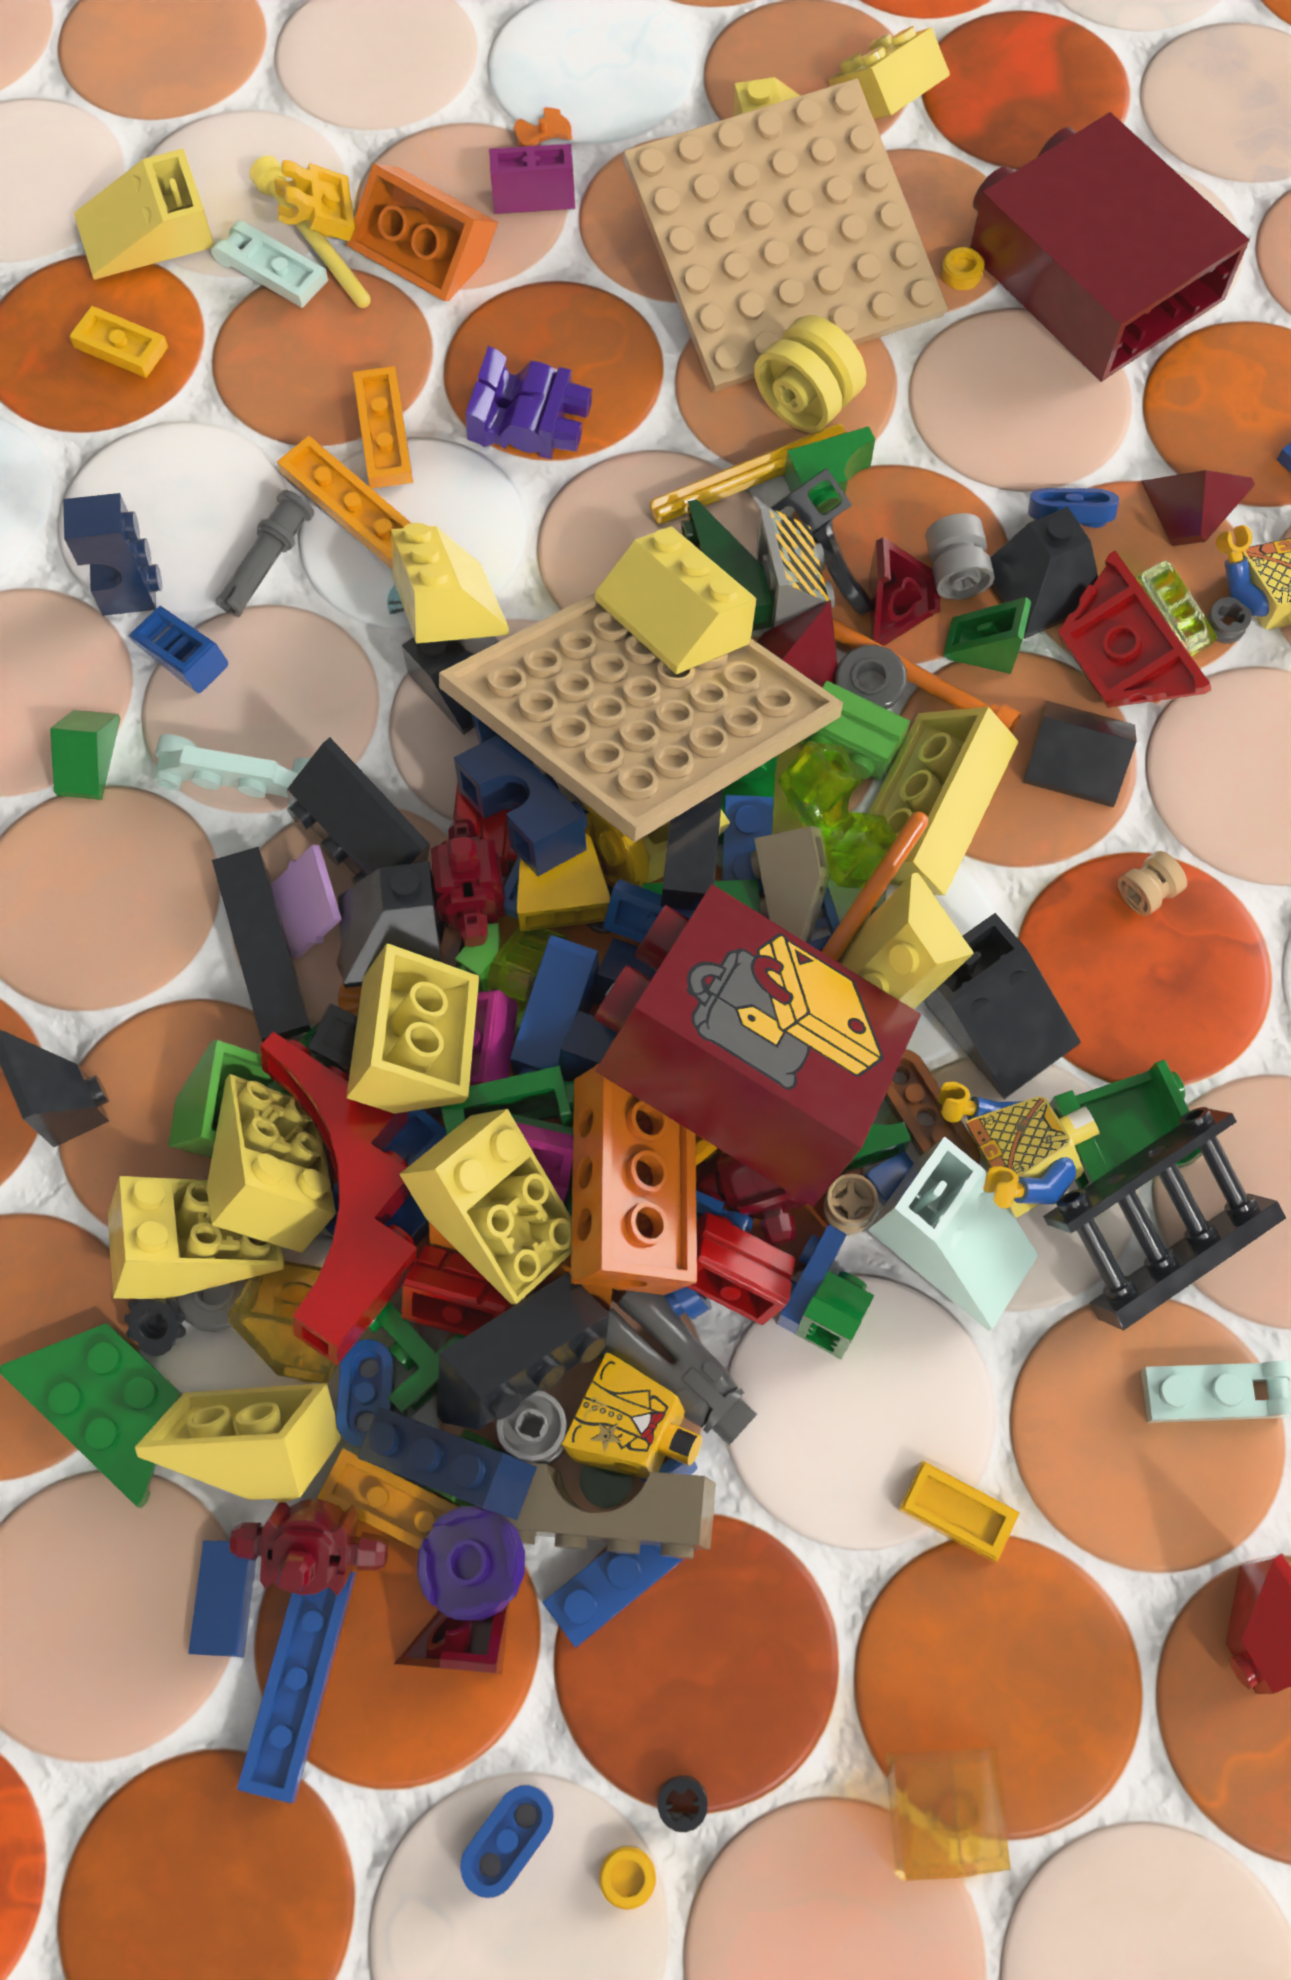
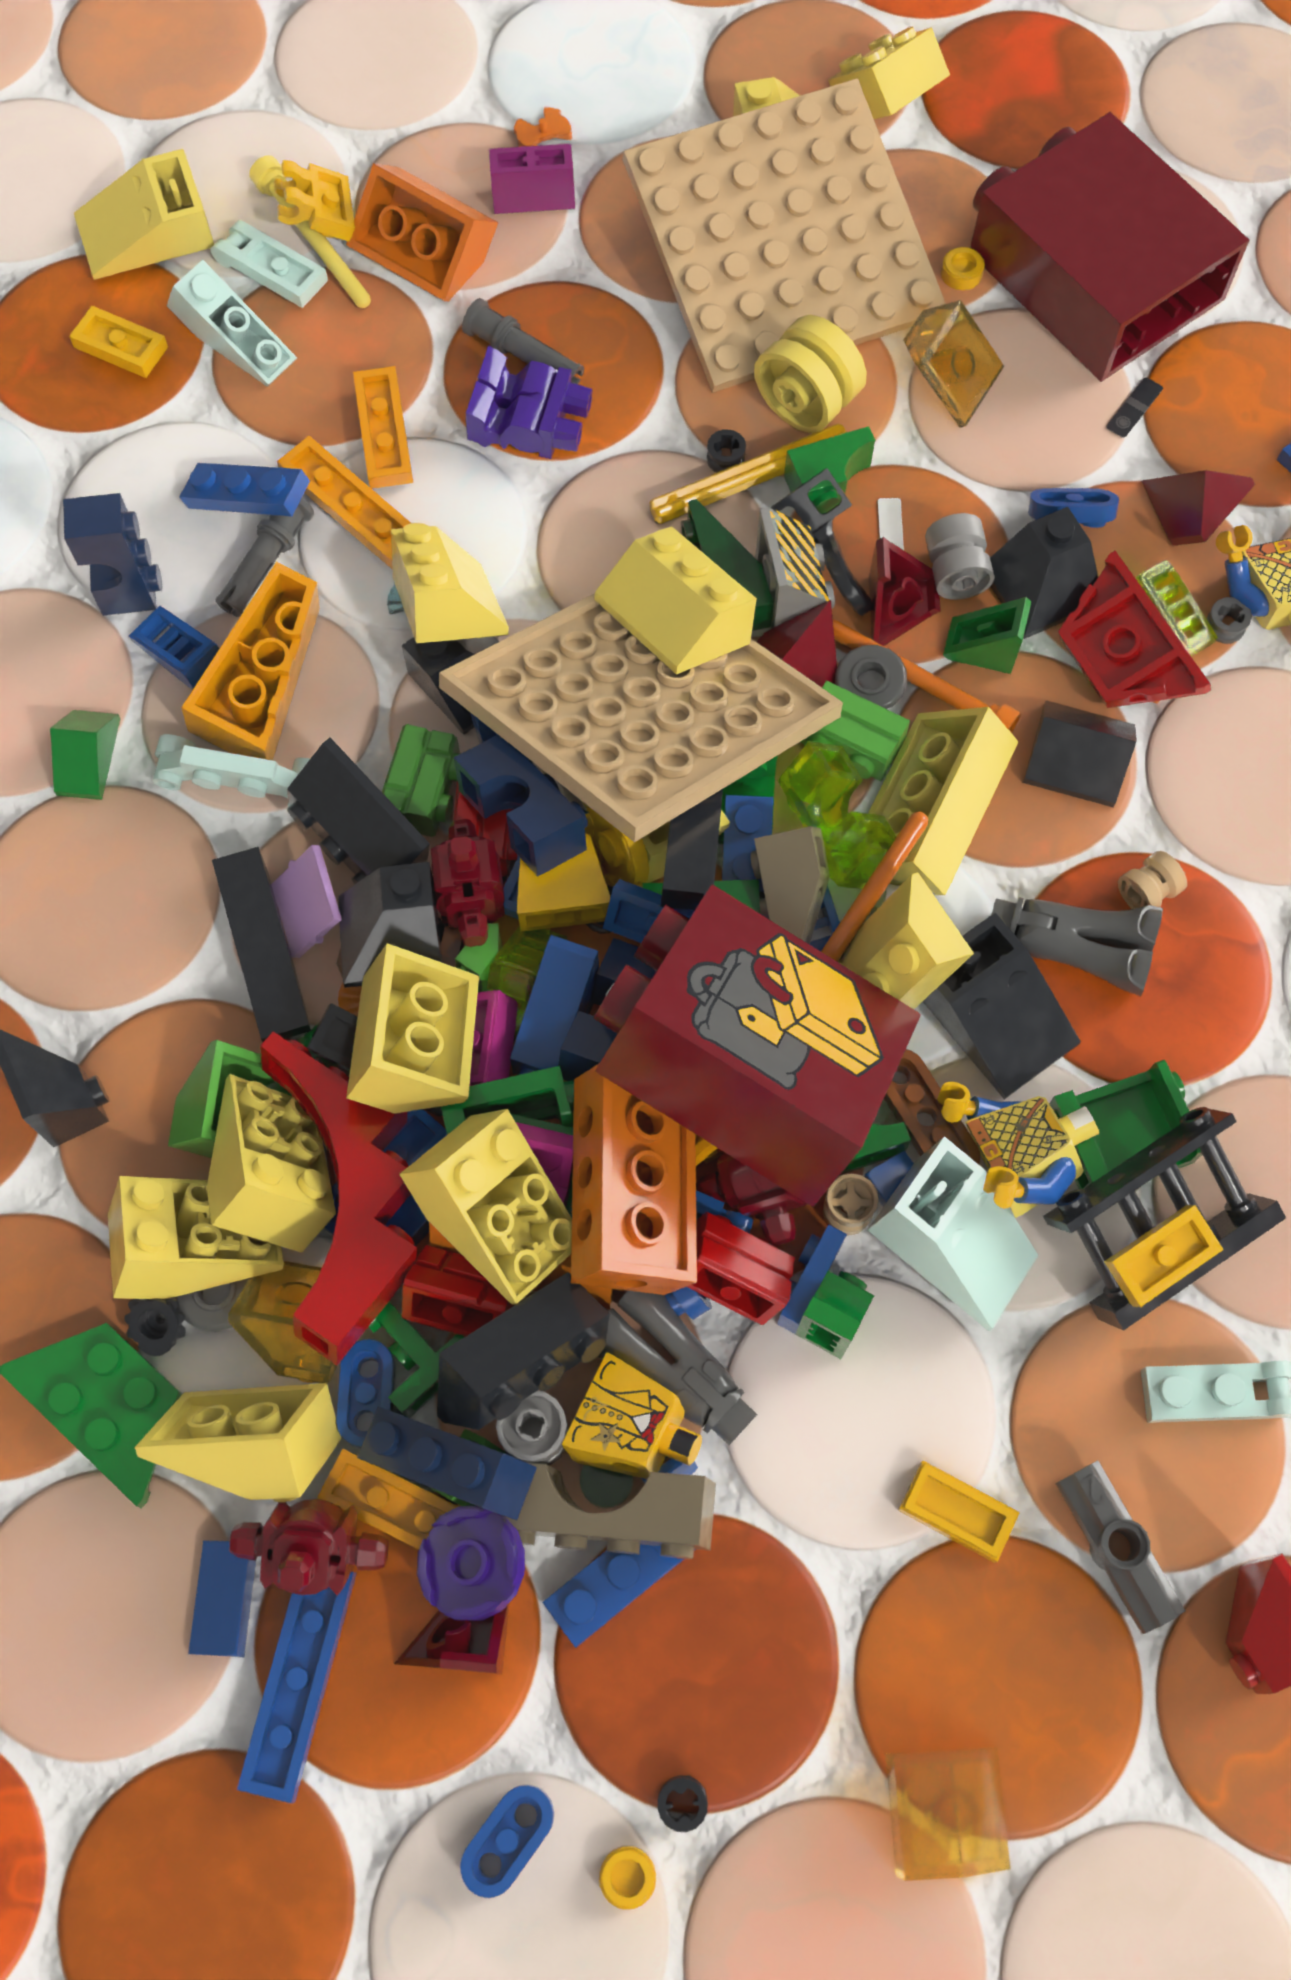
(228, 324): none -> light aqua slope
(244, 489): none -> blue plate
(254, 674): none -> light orange wedge
(422, 777): none -> bright green brick
(506, 336): none -> dark grey pin
(725, 439): none -> black bush
(891, 520): none -> white sticker
(954, 358): none -> clear yellow slope
(1100, 942): none -> dark grey piece
(1134, 407): none -> black sticker
(1137, 1579): none -> dark grey piece
(1163, 1255): none -> yellow plate

